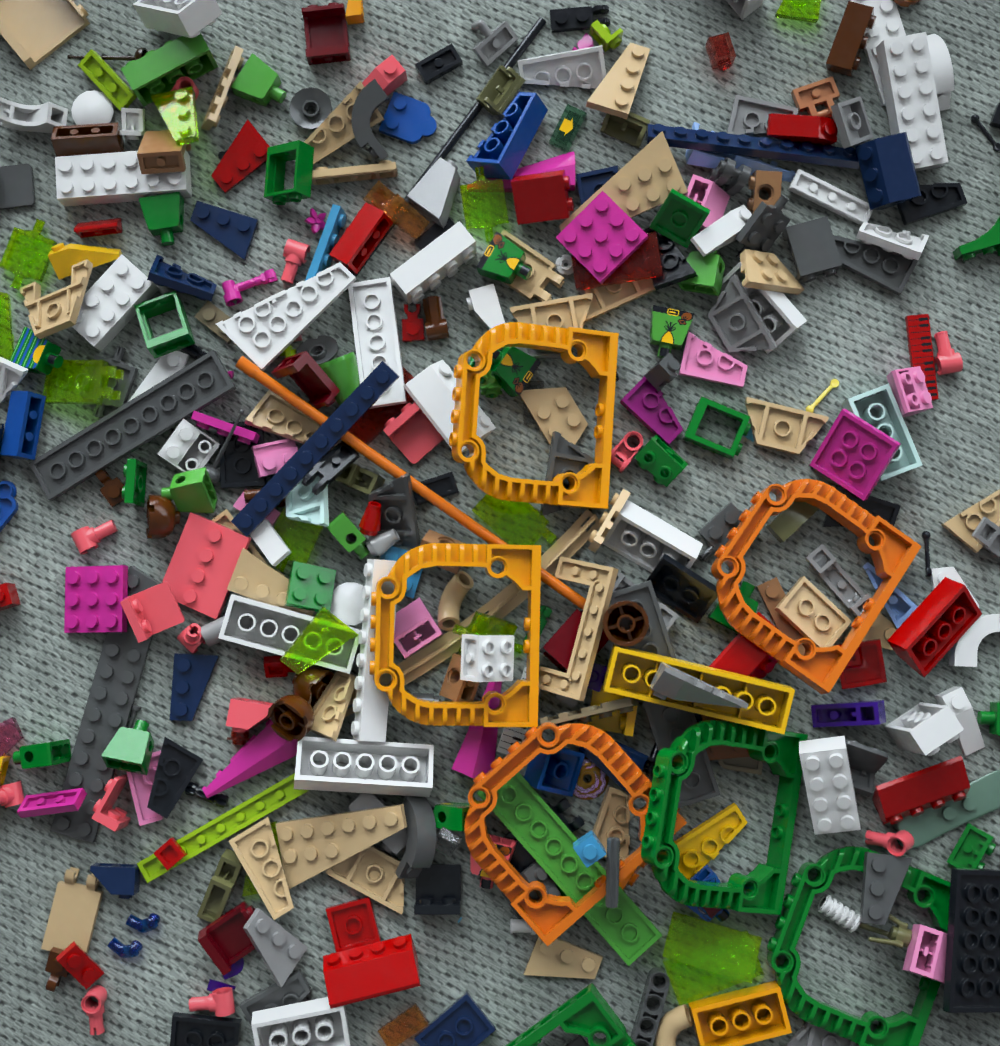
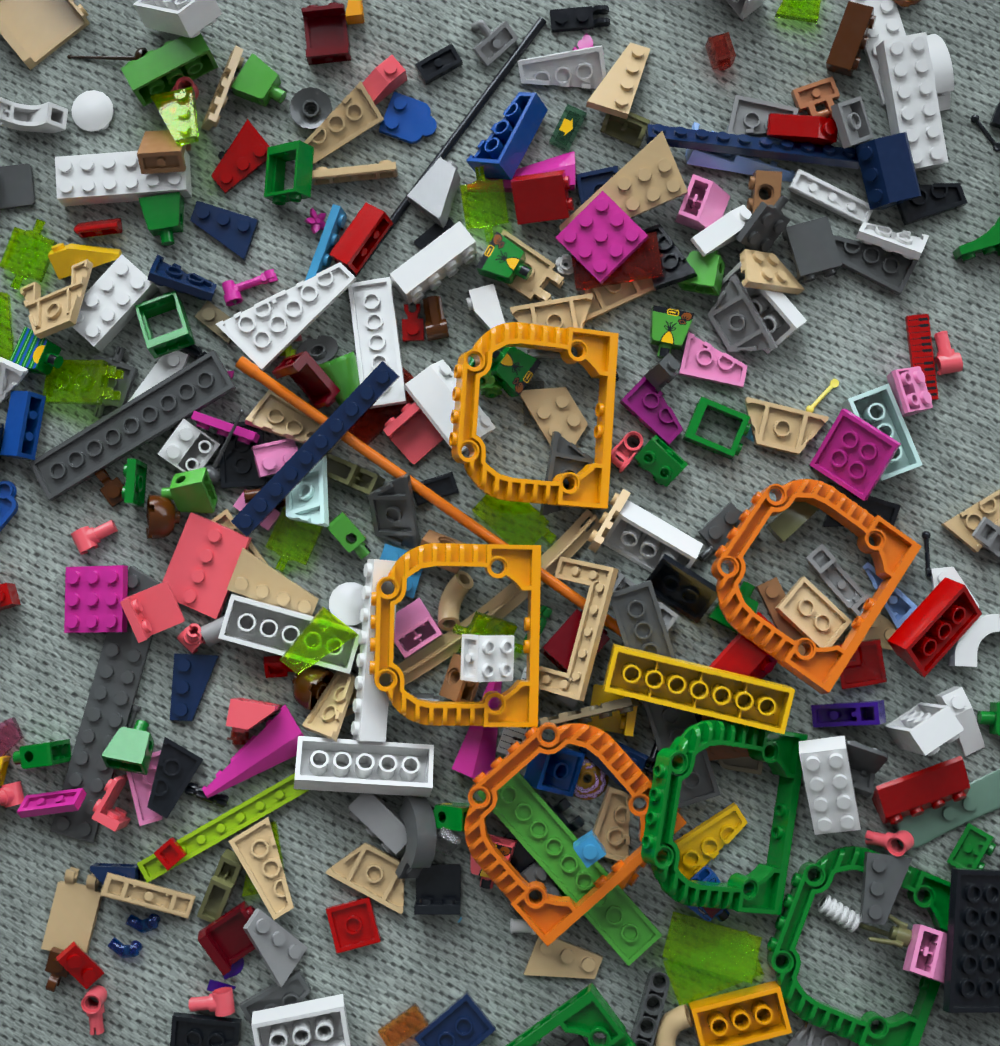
(87, 139): reddish brown brick -> none
(107, 80): lime plate -> none
(132, 123): white bracket -> none
(147, 895): none -> tan plate
(270, 543): white tile -> none
(291, 717): reddish brown cylinder -> none
(295, 255): coral pin -> none
(310, 587): green plate -> none
(323, 841): tan wing -> none
(331, 466): black hinge -> none
(365, 104): dark grey arch -> none
(371, 519): red cone -> none
(371, 971): red slope -> none
(382, 542): light grey cone -> none
(397, 209): clear orange slope -> none
(500, 90): olive hinge -> none
(597, 677): dark purple piece -> none
(603, 36): lime bracket -> none
(612, 872): dark grey axle -> none
(625, 623): reddish brown cylinder -> none
(679, 218): green plate -> none
(681, 686): light grey wedge -> none
(728, 175): dark grey brick -> none

